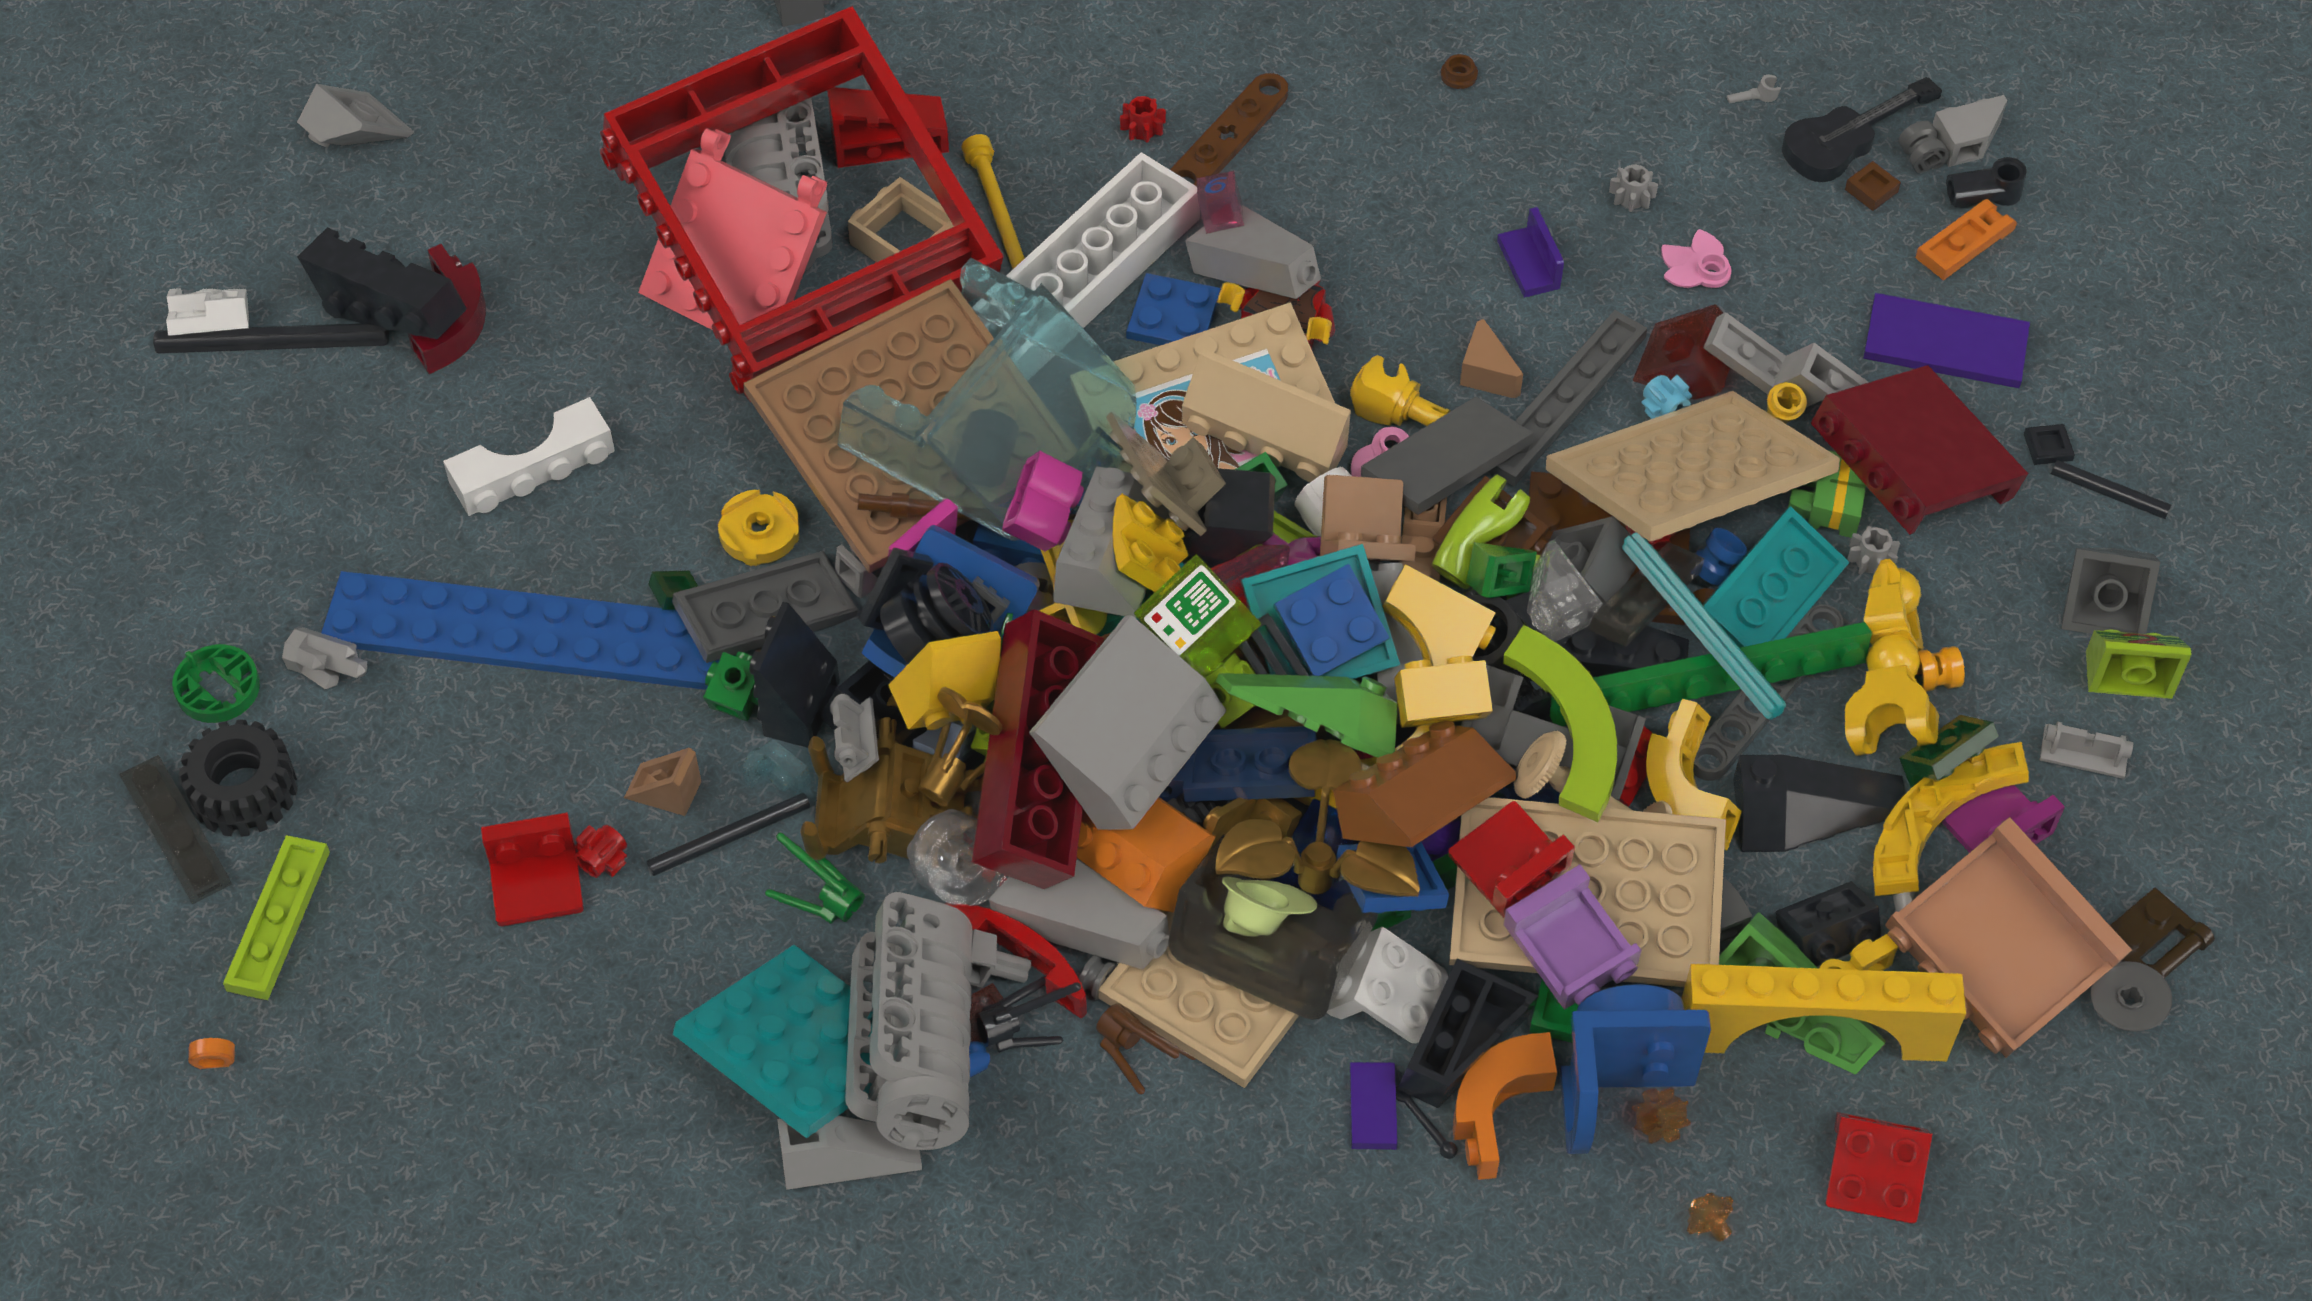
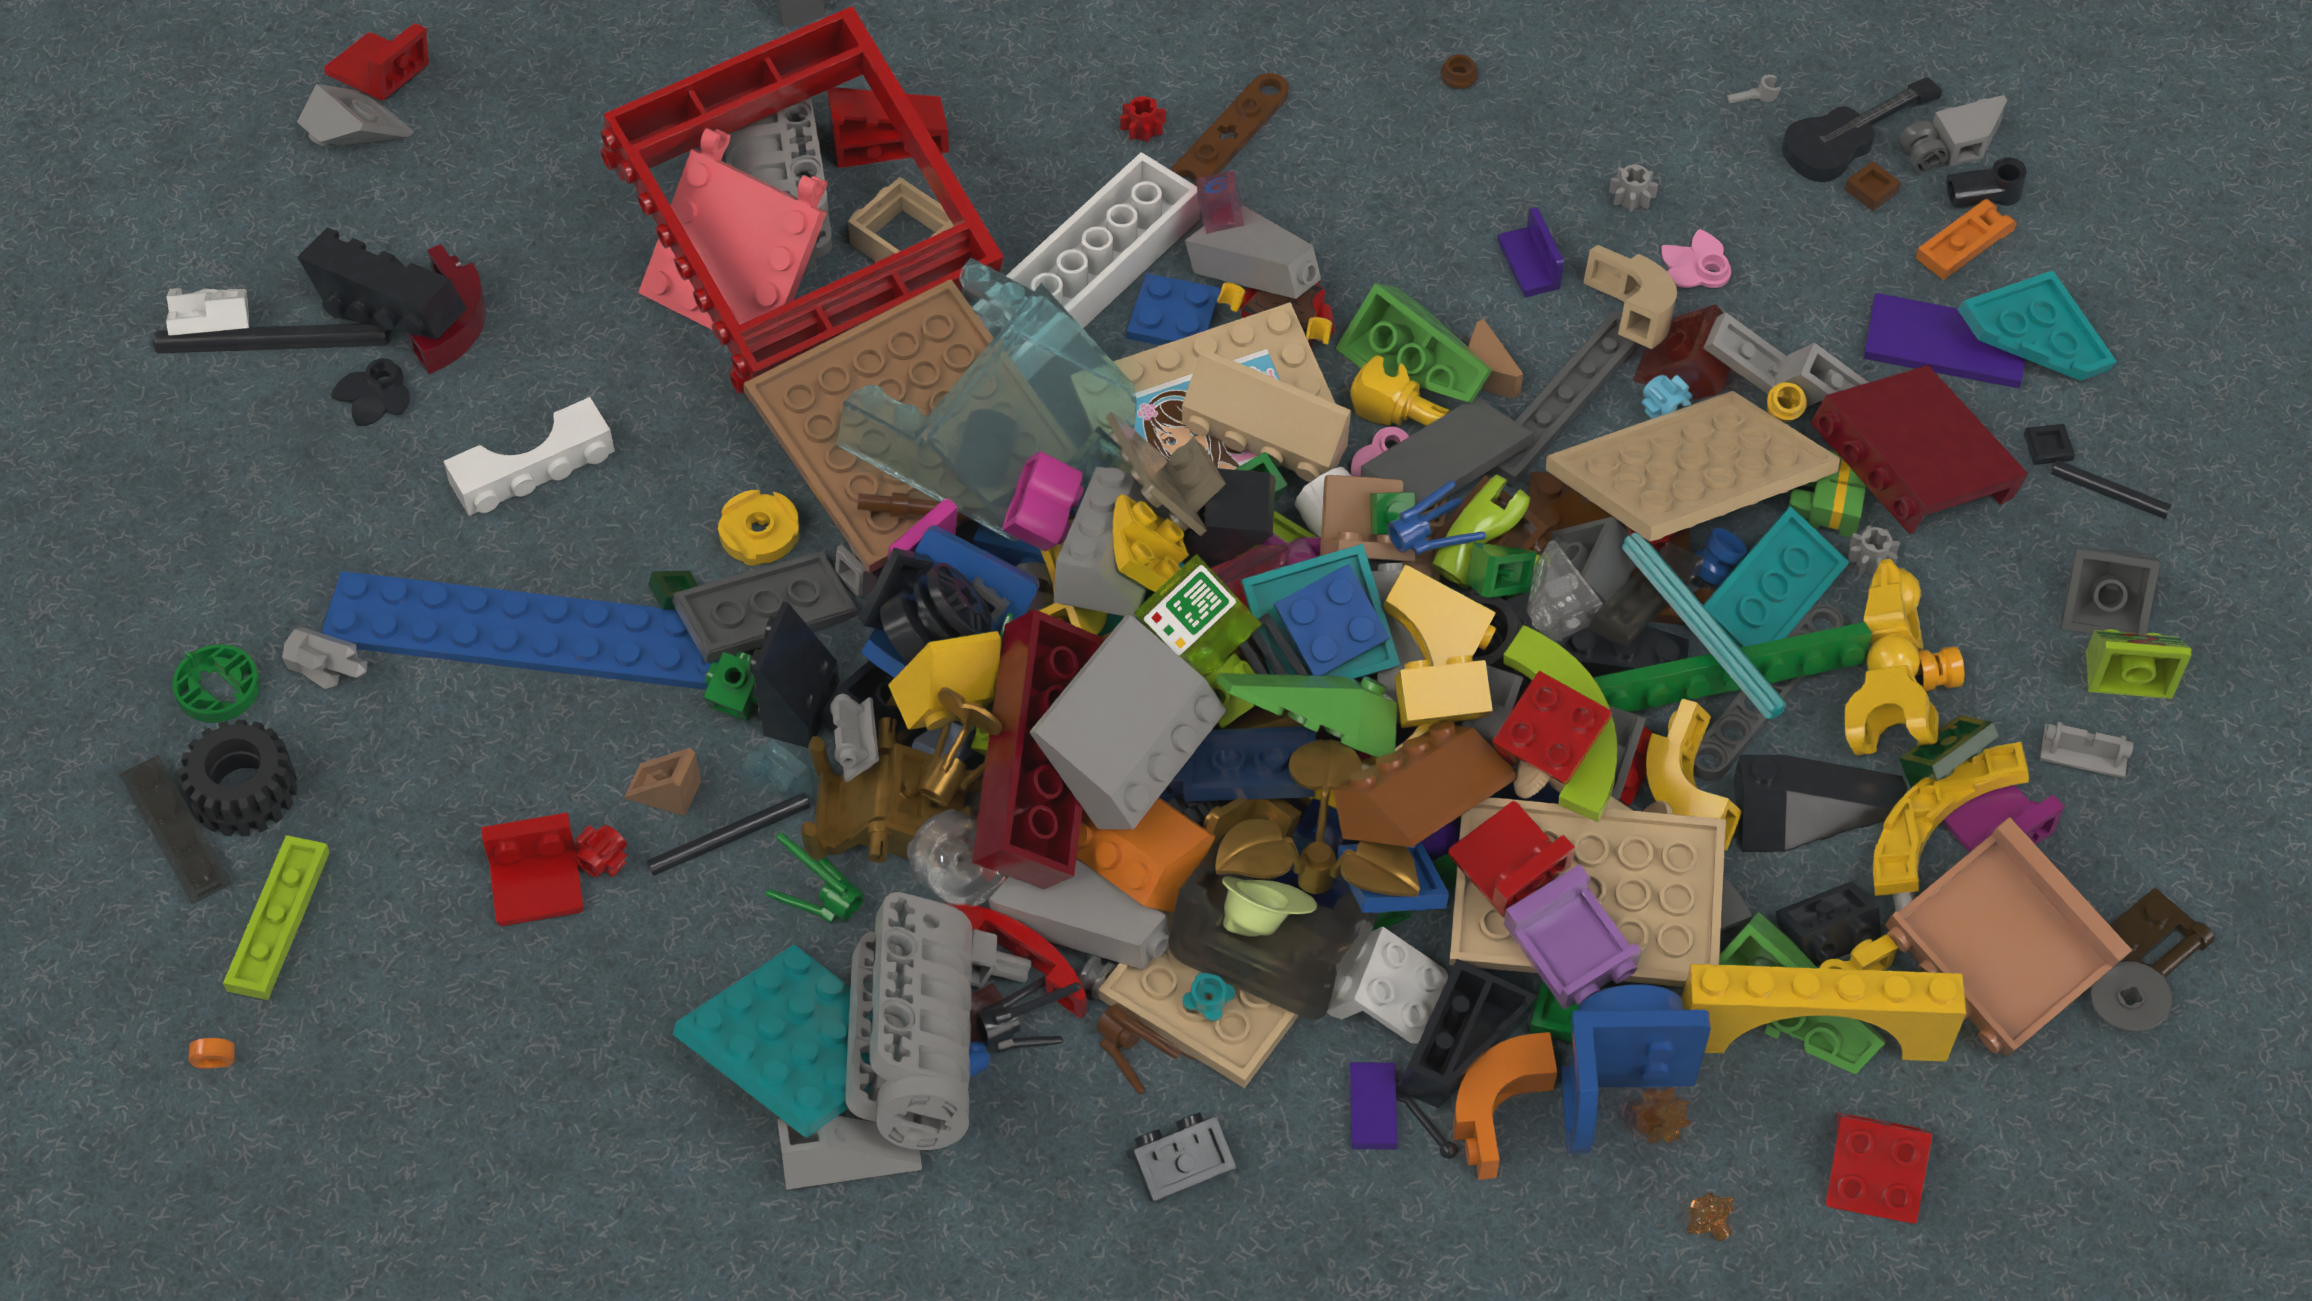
(373, 396): none -> black plate
(381, 64): none -> red bracket
(979, 153): yellow piece -> none
(1181, 1157): none -> bracket
(1213, 985): none -> teal plate
(1387, 508): none -> green plate
(1409, 334): none -> bright green wedge
(1413, 527): none -> blue plant
(1551, 728): none -> red bracket
(1643, 287): none -> tan arch
(2039, 324): none -> teal plate

